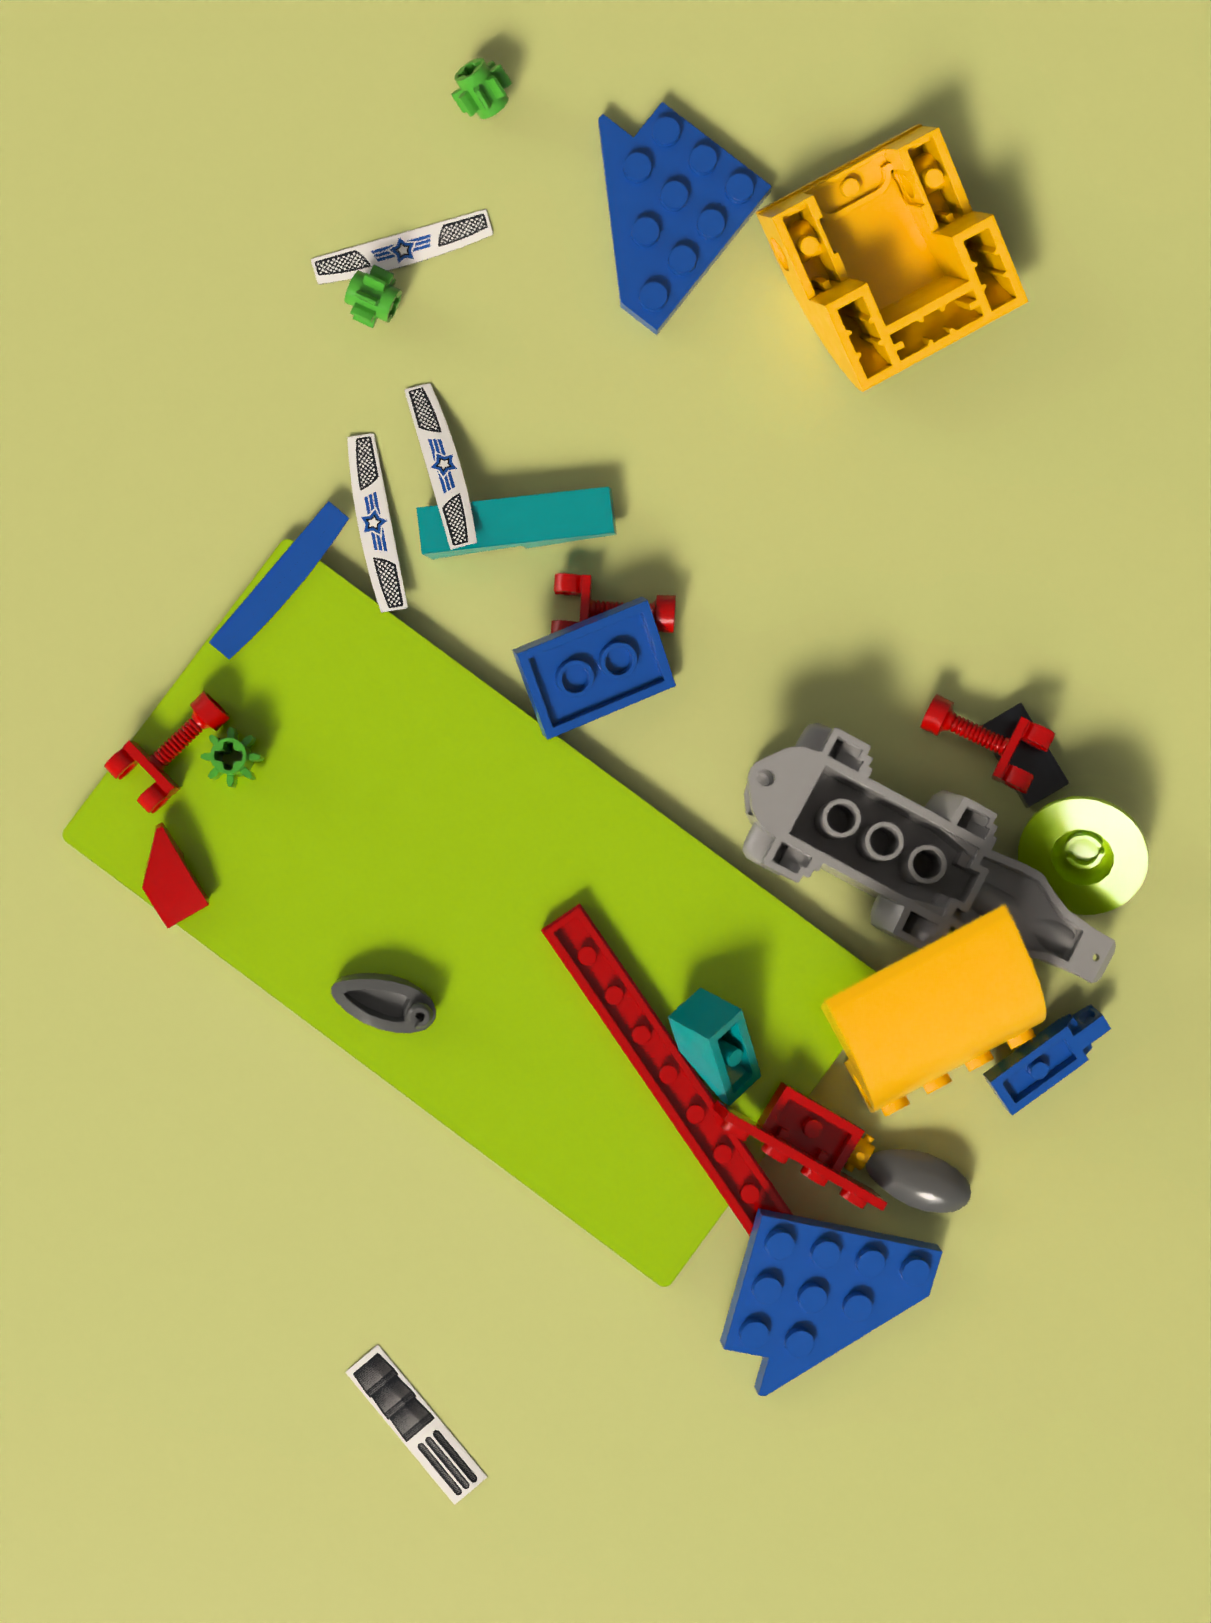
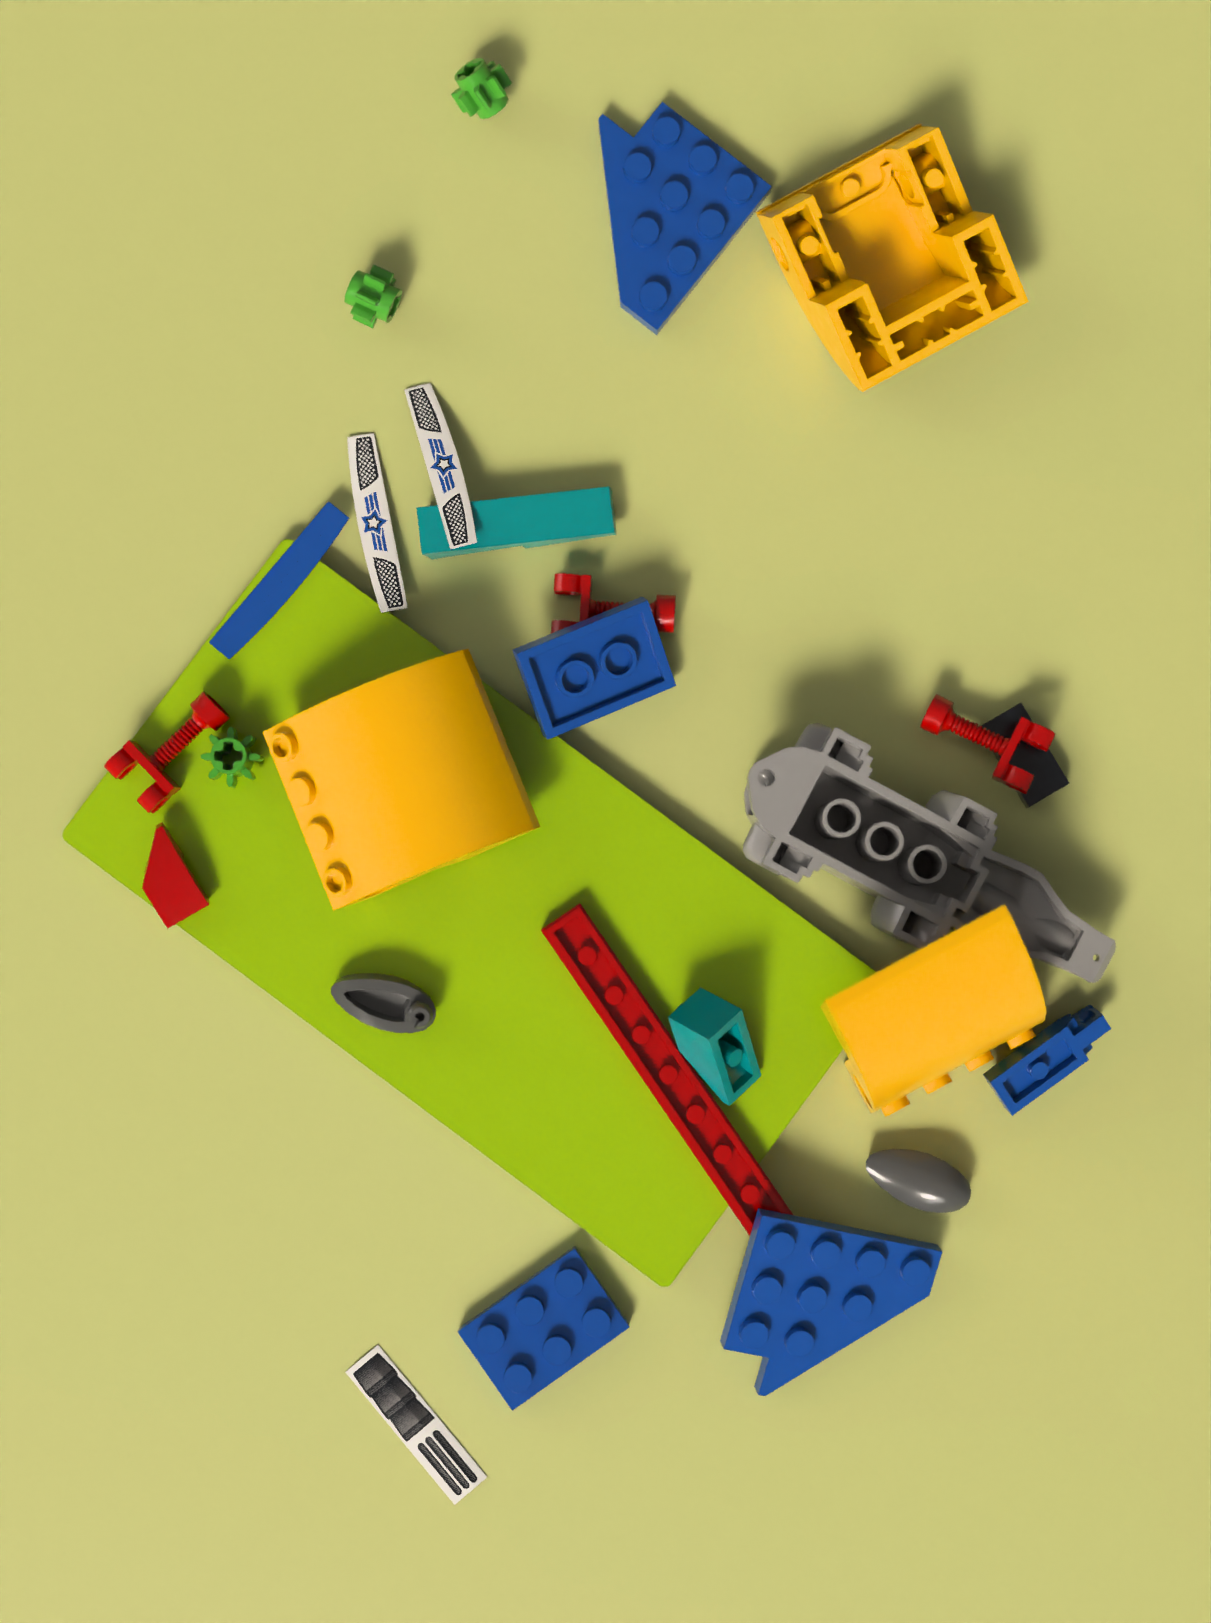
(400, 778): none -> yellow slope
(403, 248): white sticker -> none
(543, 1328): none -> blue plate
(808, 1134): red bracket -> none
(860, 1154): yellow piece -> none
(1086, 852): lime hat -> none

